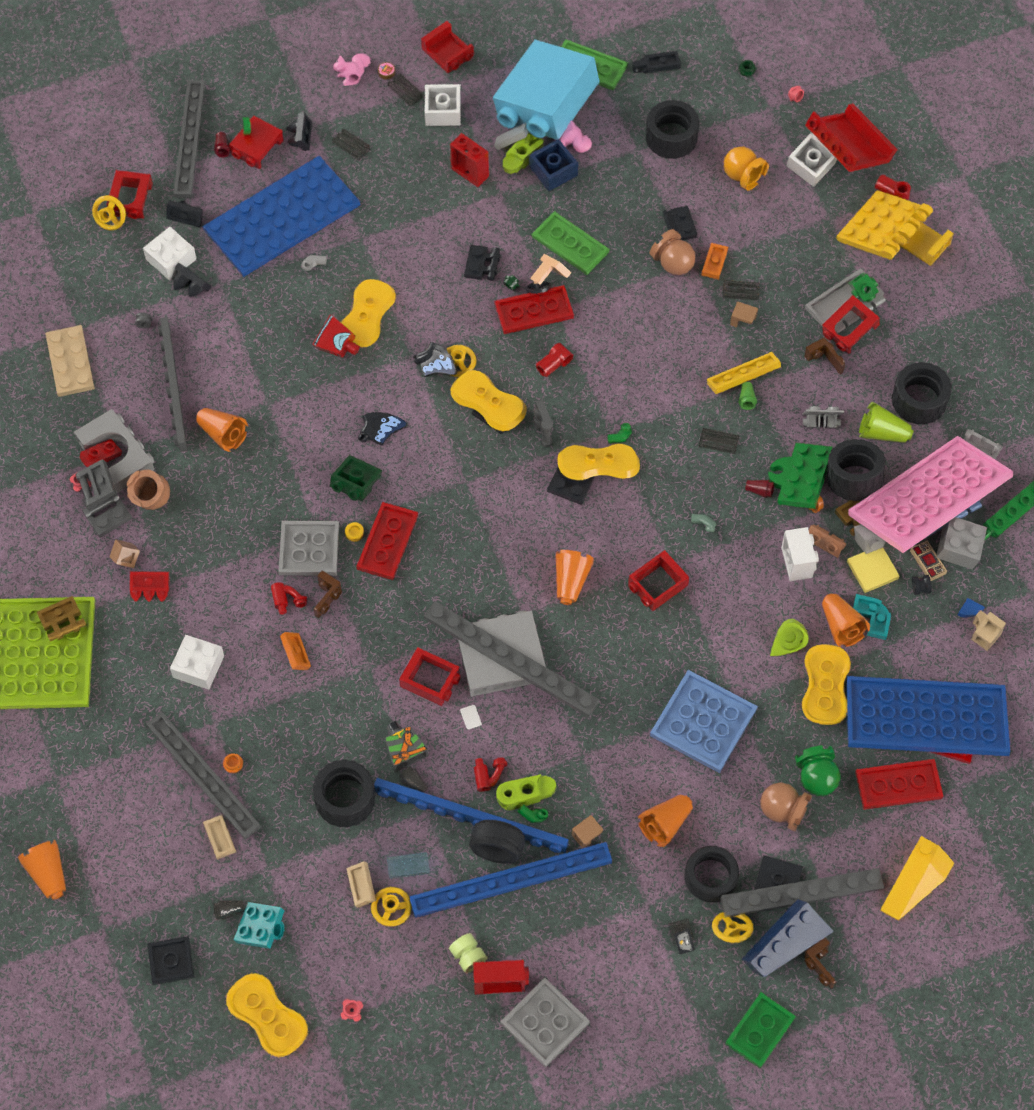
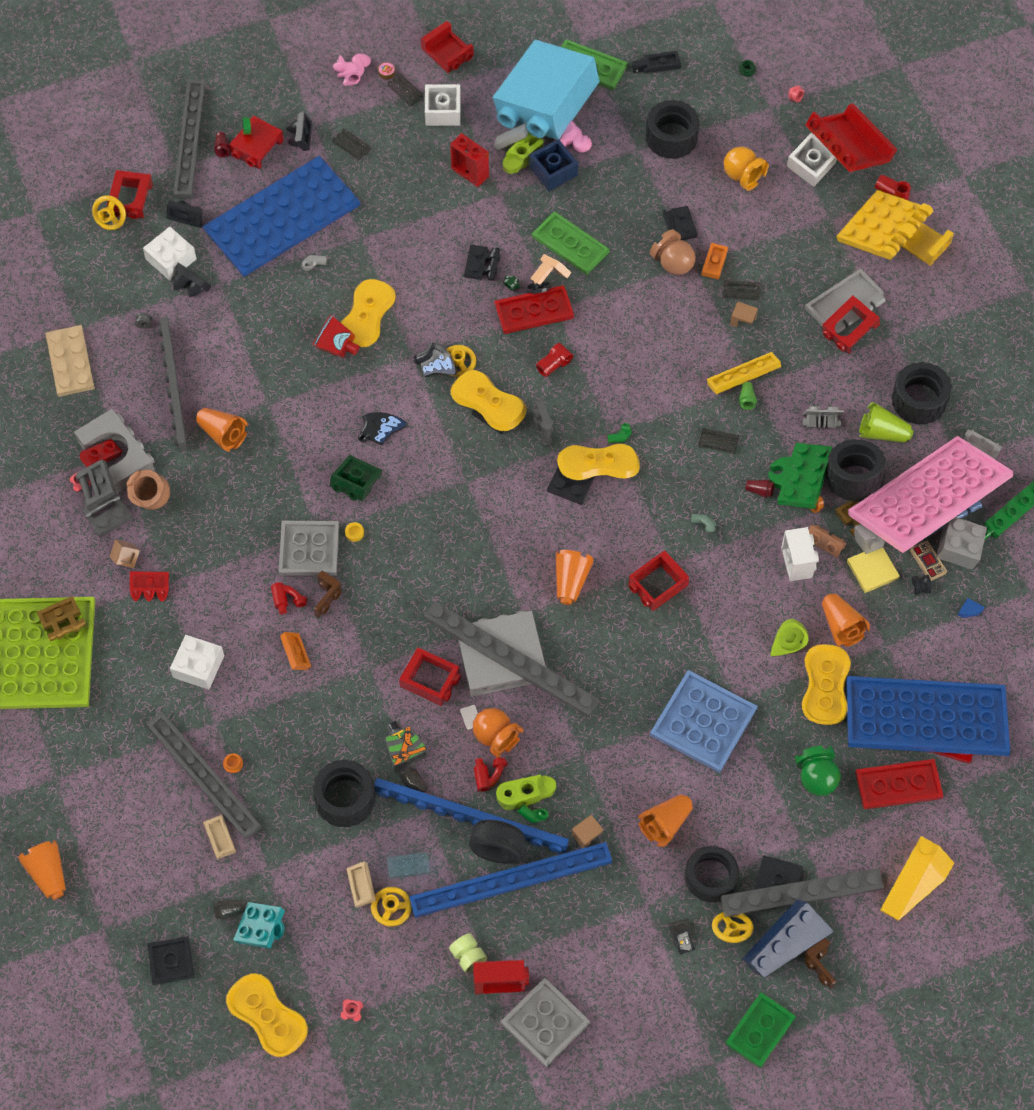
(387, 541): red plate -> none
(494, 729): none -> orange tile
(782, 804): nougat tile -> none
(822, 346): reddish brown bracket -> none
(861, 282): green brick -> none
(878, 615): teal plate -> none
(988, 629): tan brick -> none

